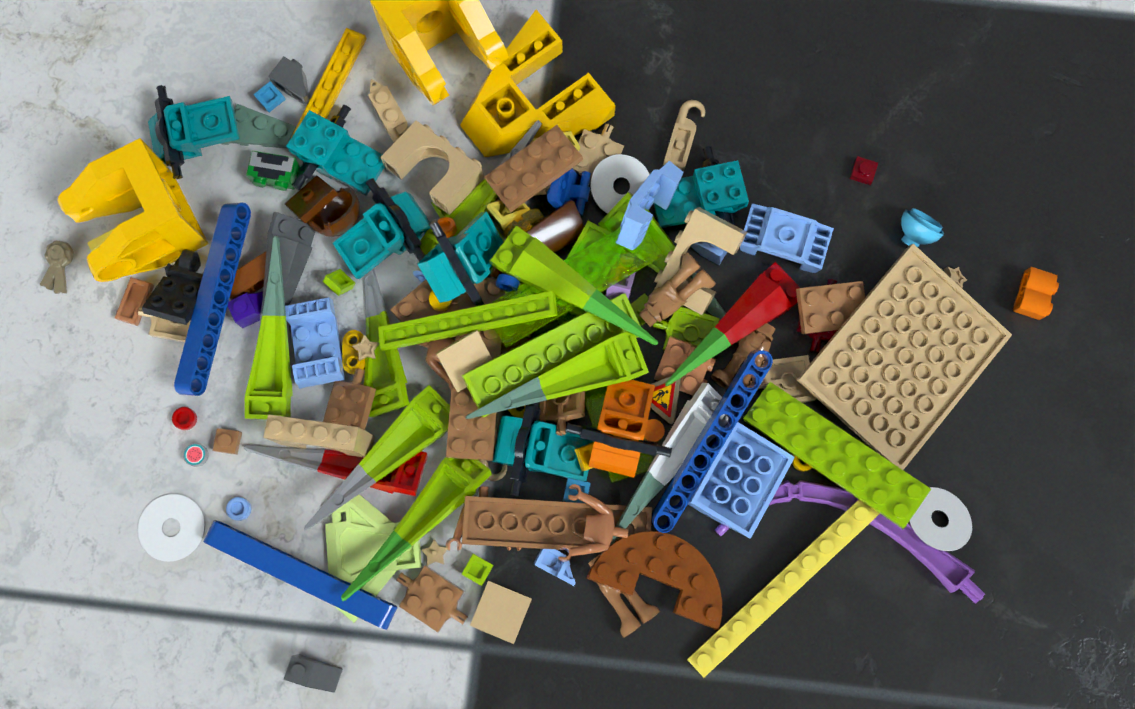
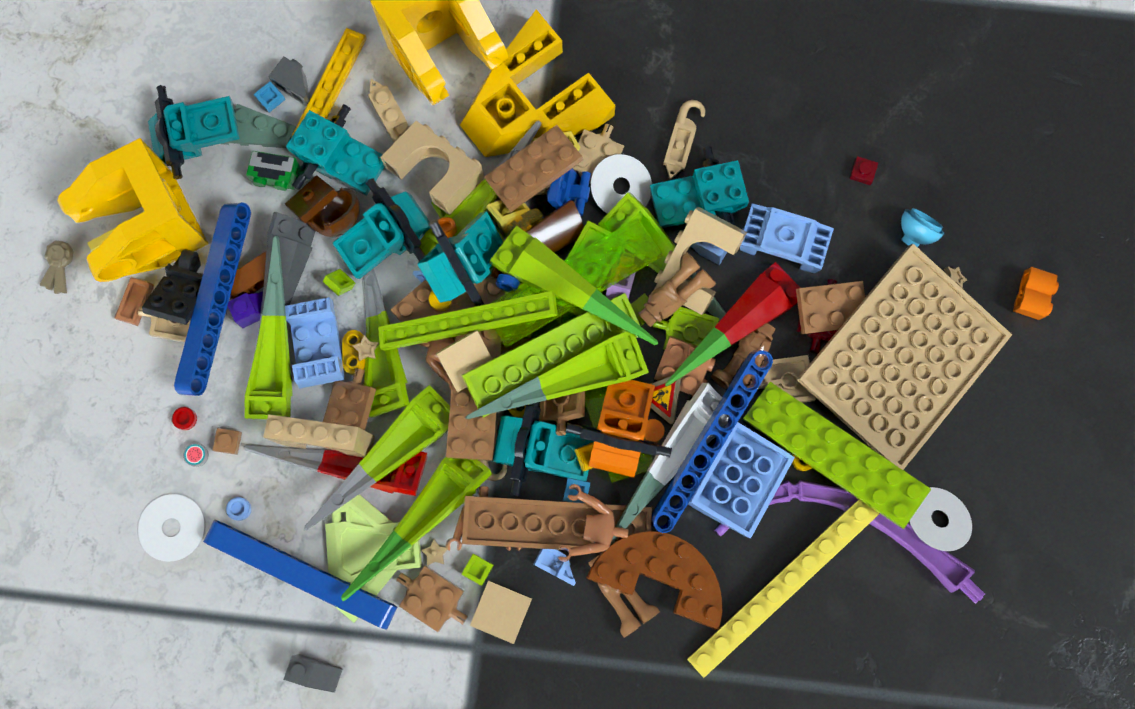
(656, 189): light blue plate -> none

